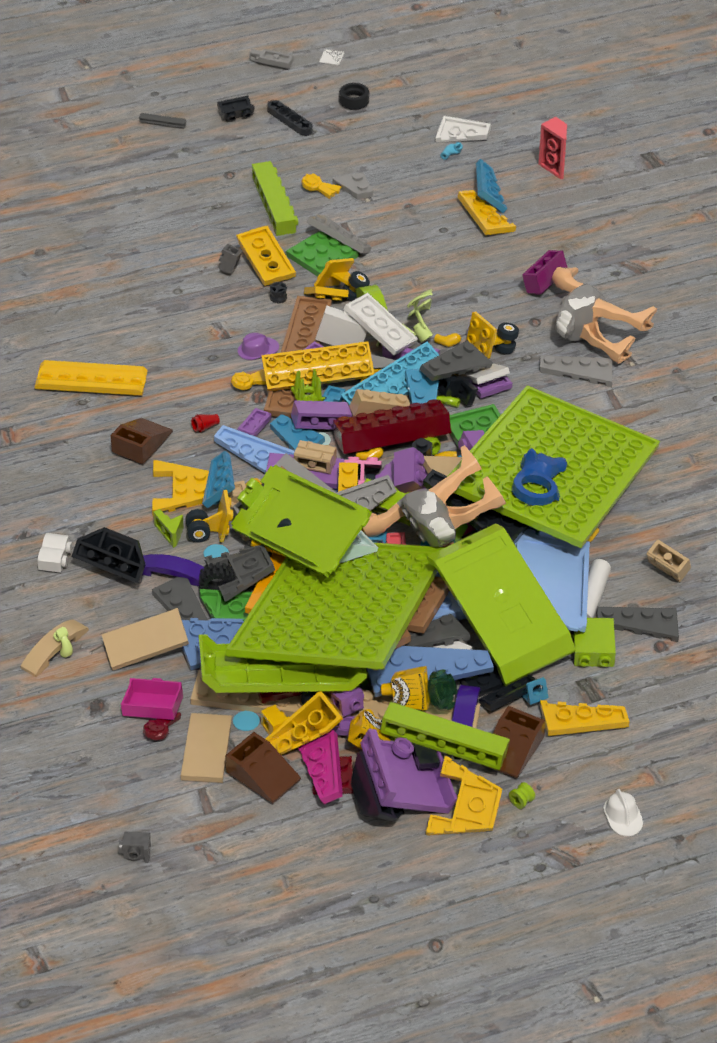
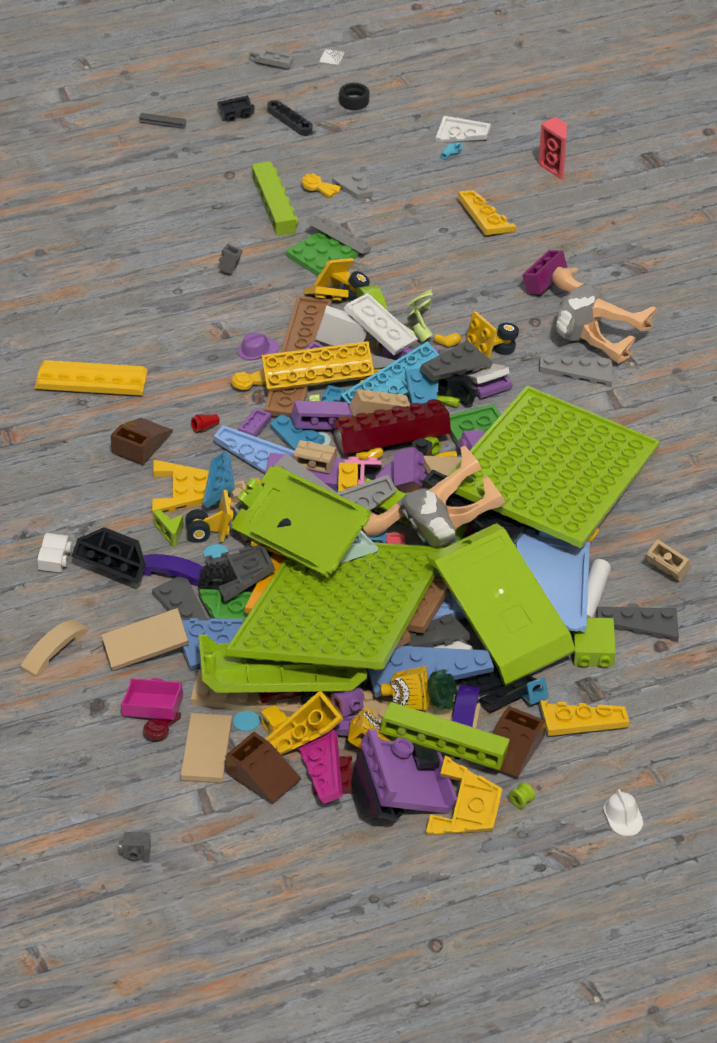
(62, 635): yellowish green arm -> none
(260, 242): yellow hinge -> none
(278, 292): black wheel -> none
(300, 388): lime piece -> none
(487, 186): dark azure wing -> none
(540, 470): blue animal -> none

